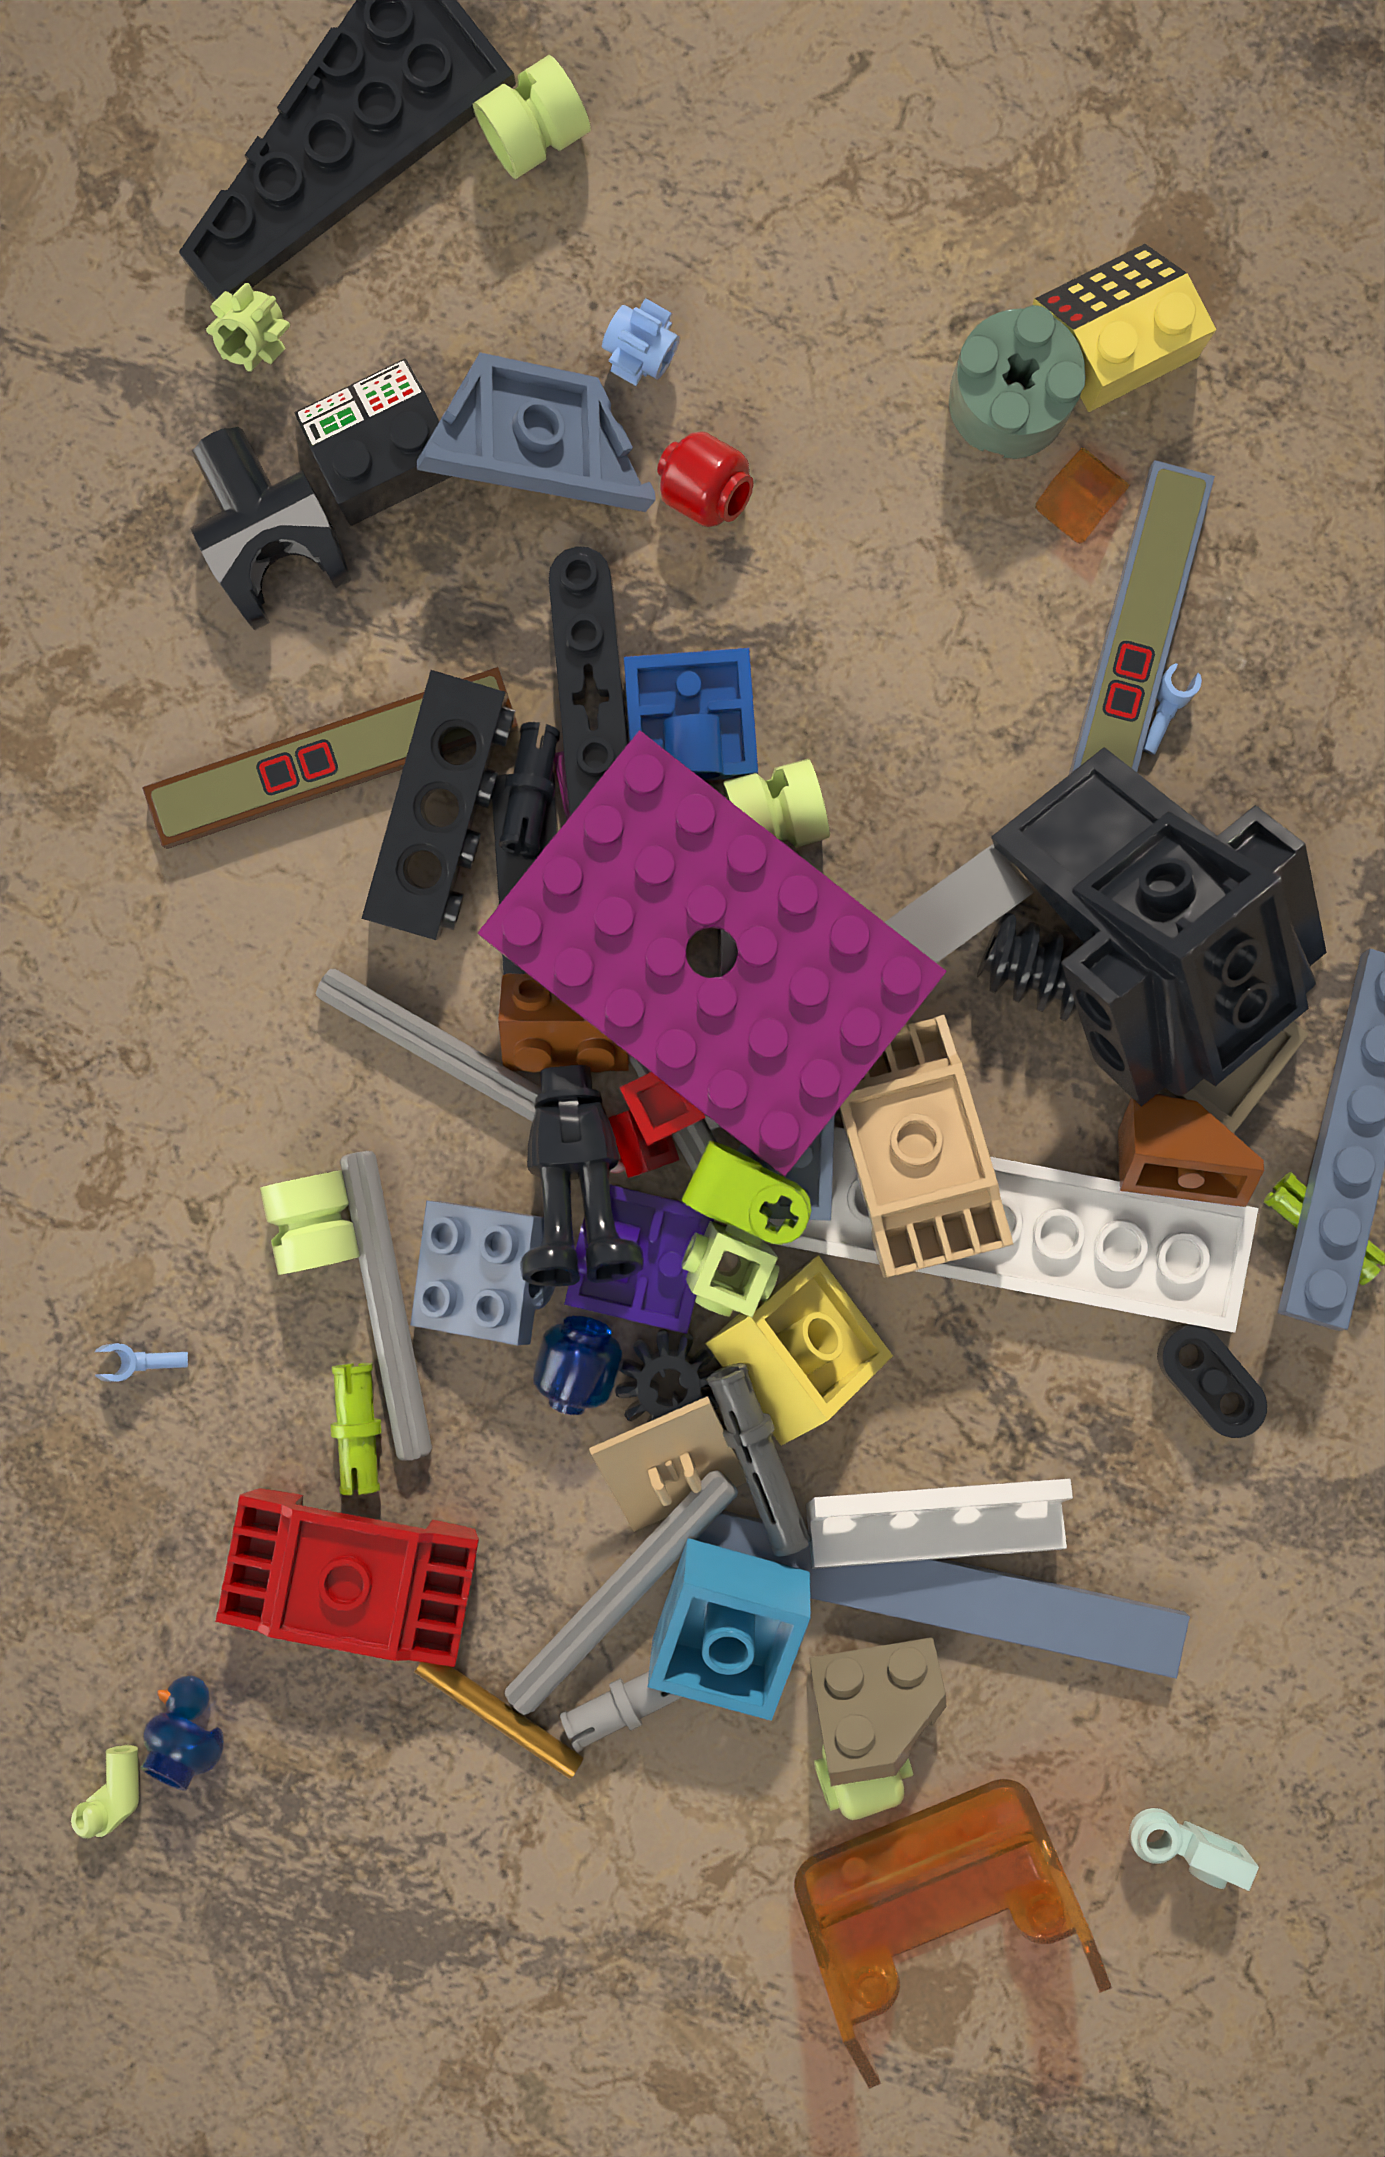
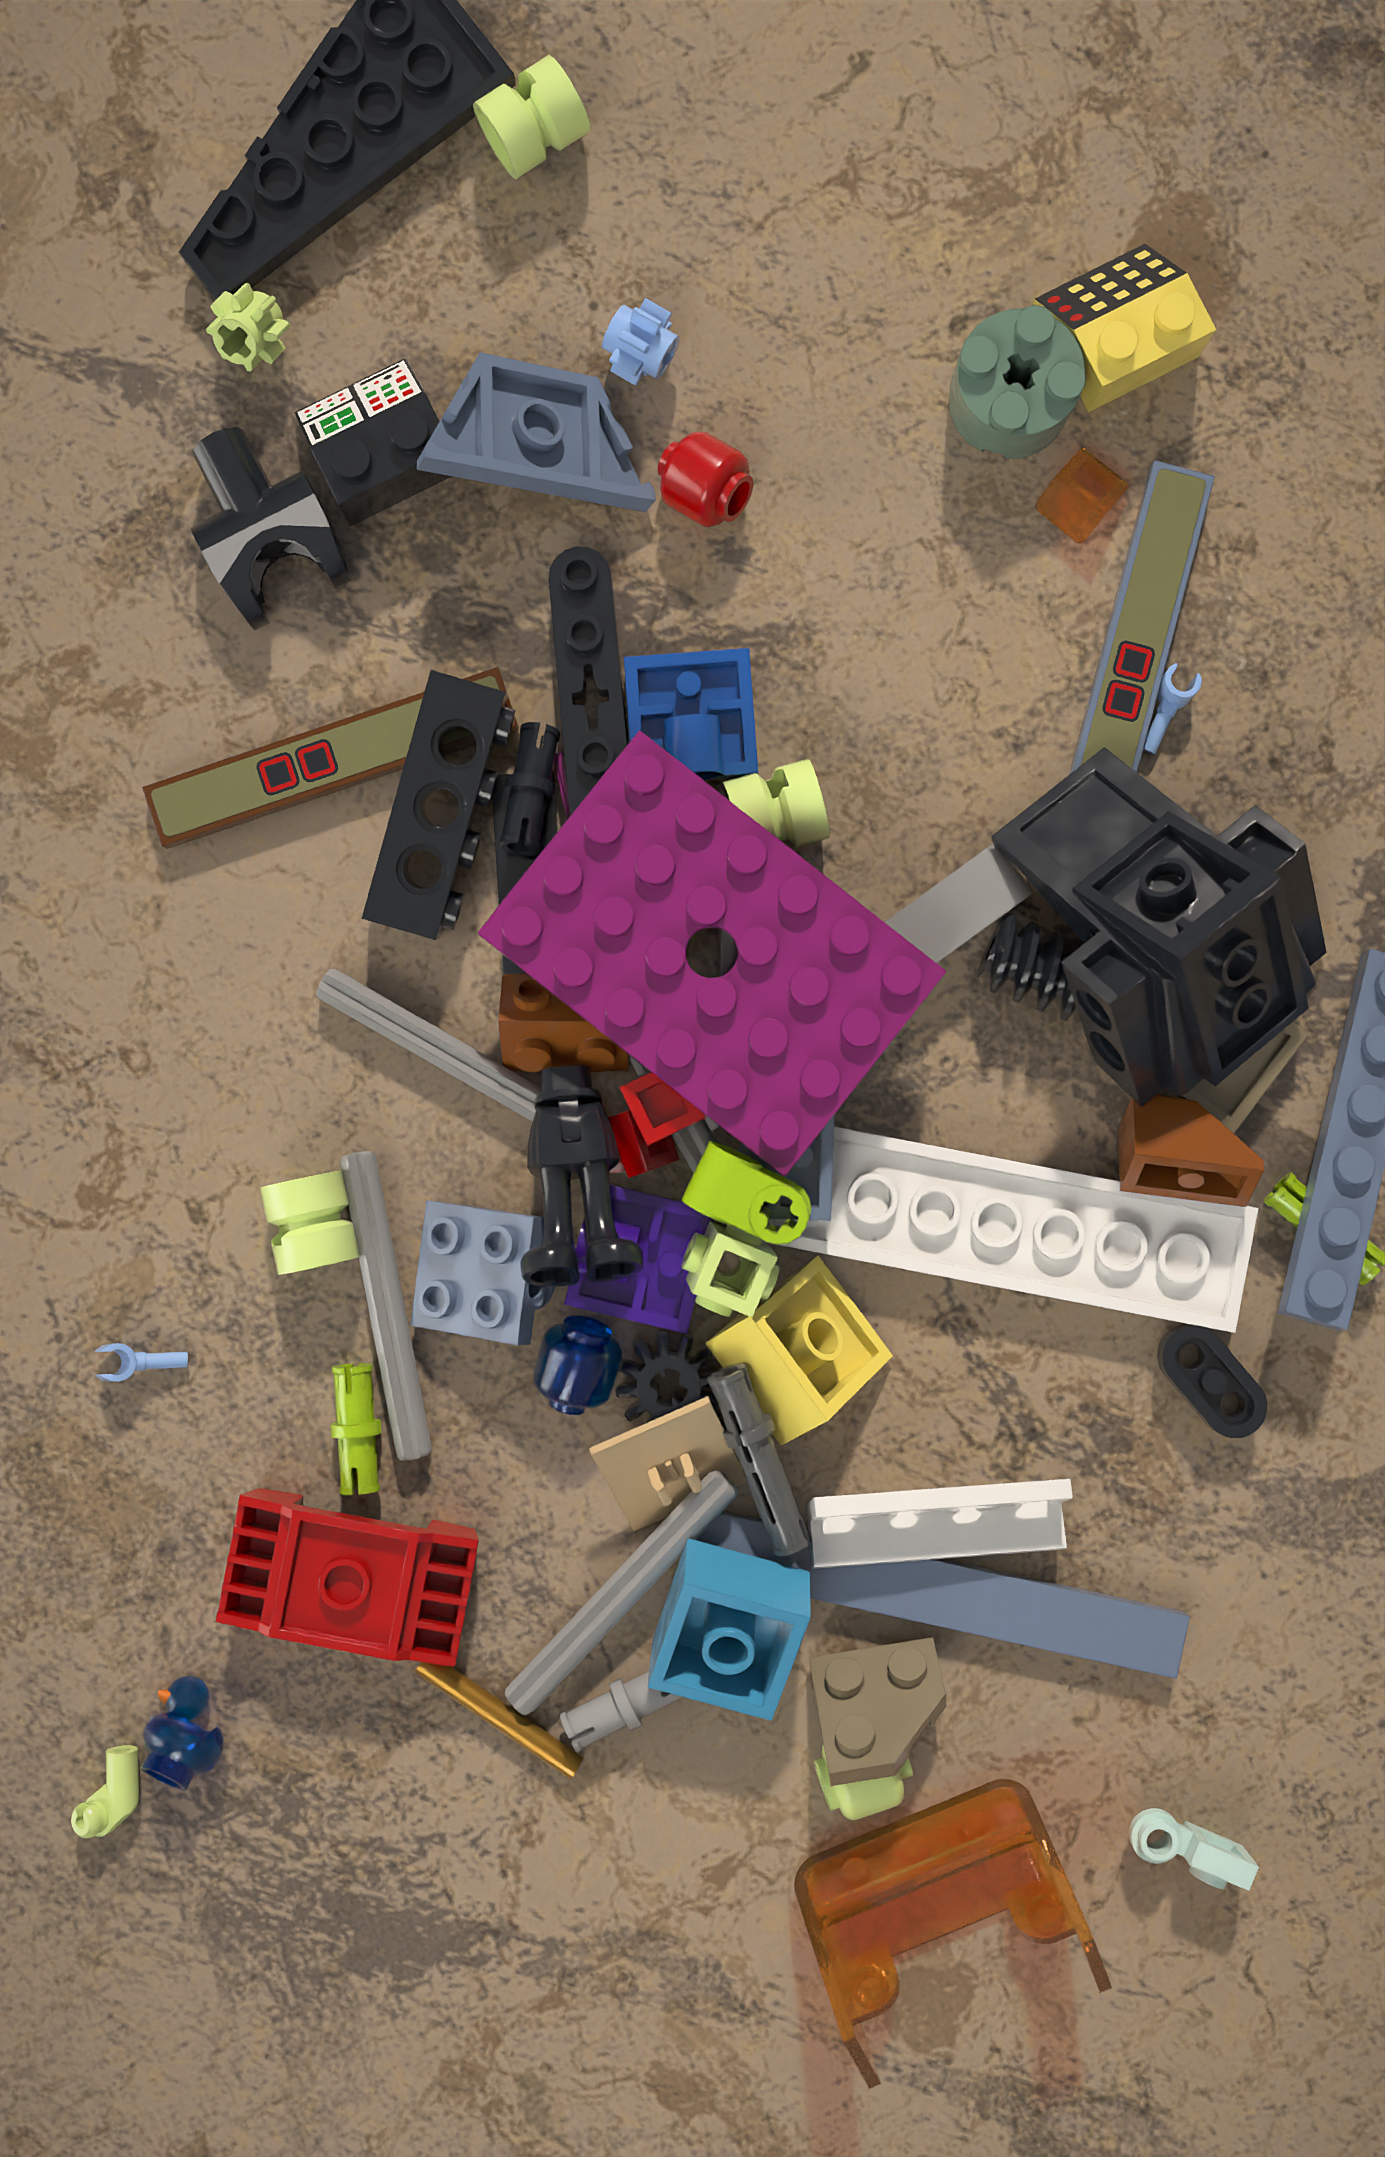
(923, 1155): tan plate -> none

